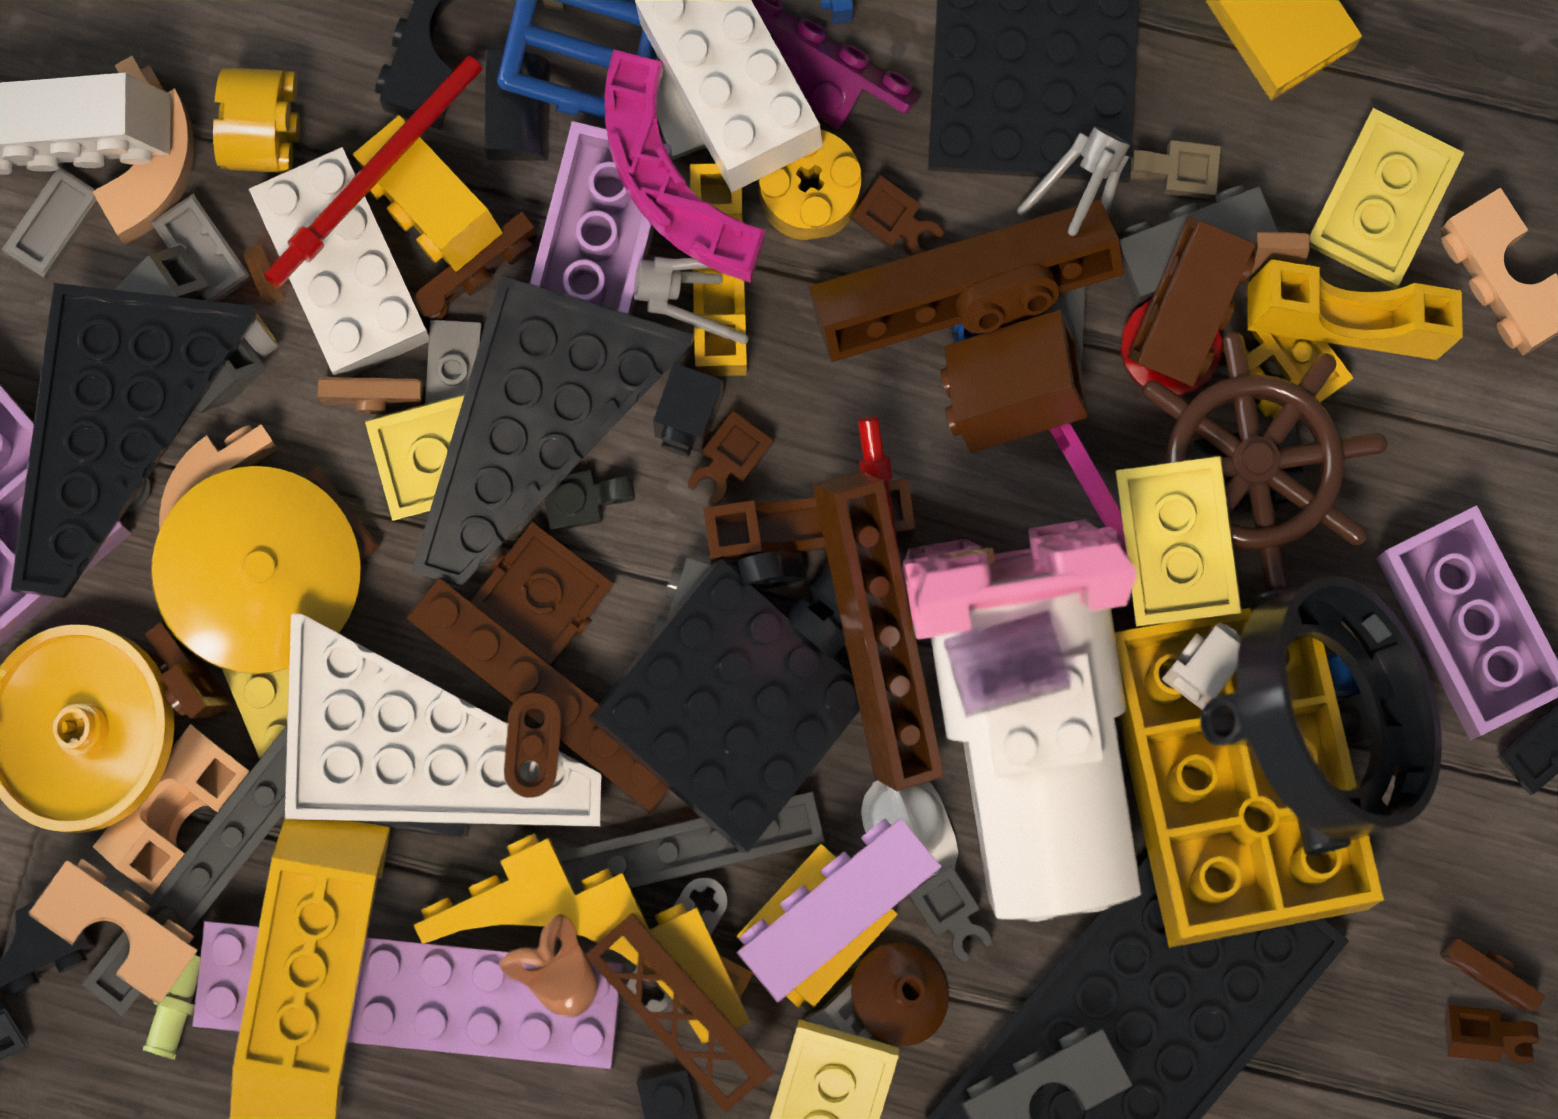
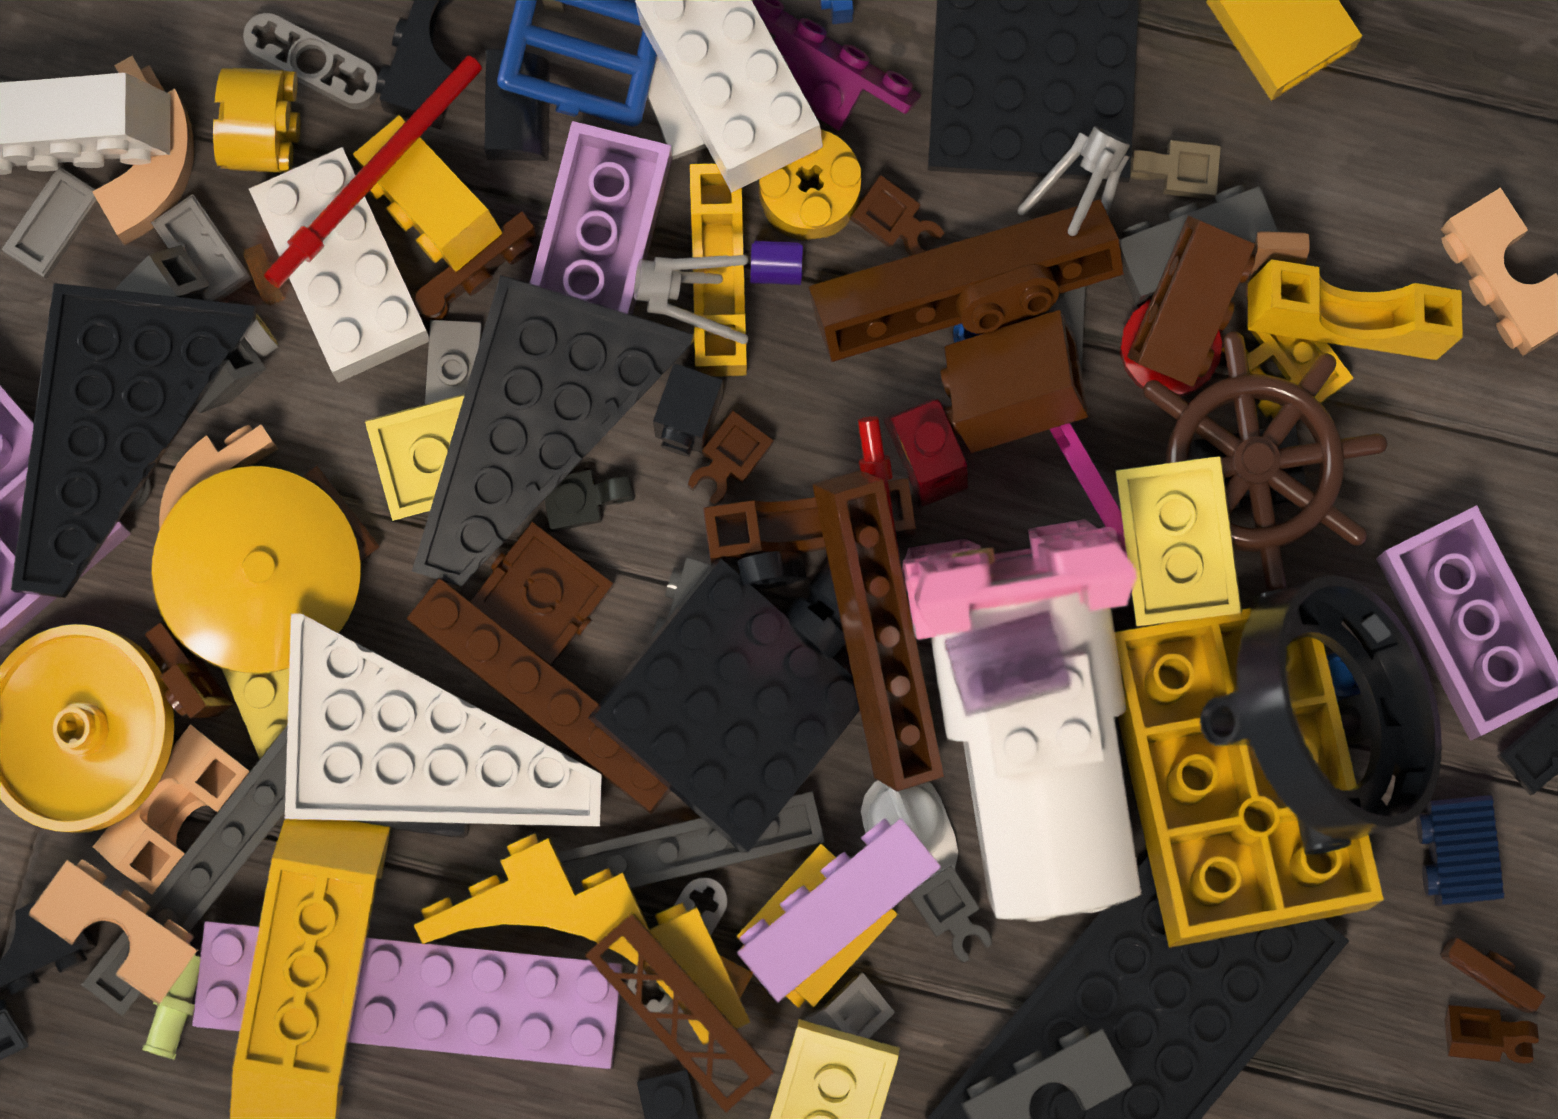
(285, 32): none -> light grey beam
(370, 394): medium nougat plate -> none
(532, 744): reddish brown plate -> none
(562, 982): nougat piece -> none
(657, 184): dark pink tile -> none
(776, 263): none -> dark purple brick
(880, 1000): reddish brown dish -> none
(928, 451): none -> dark red torso
(1207, 665): white brick -> none
(1384, 198): light yellow plate -> none
(1461, 851): none -> dark blue brick

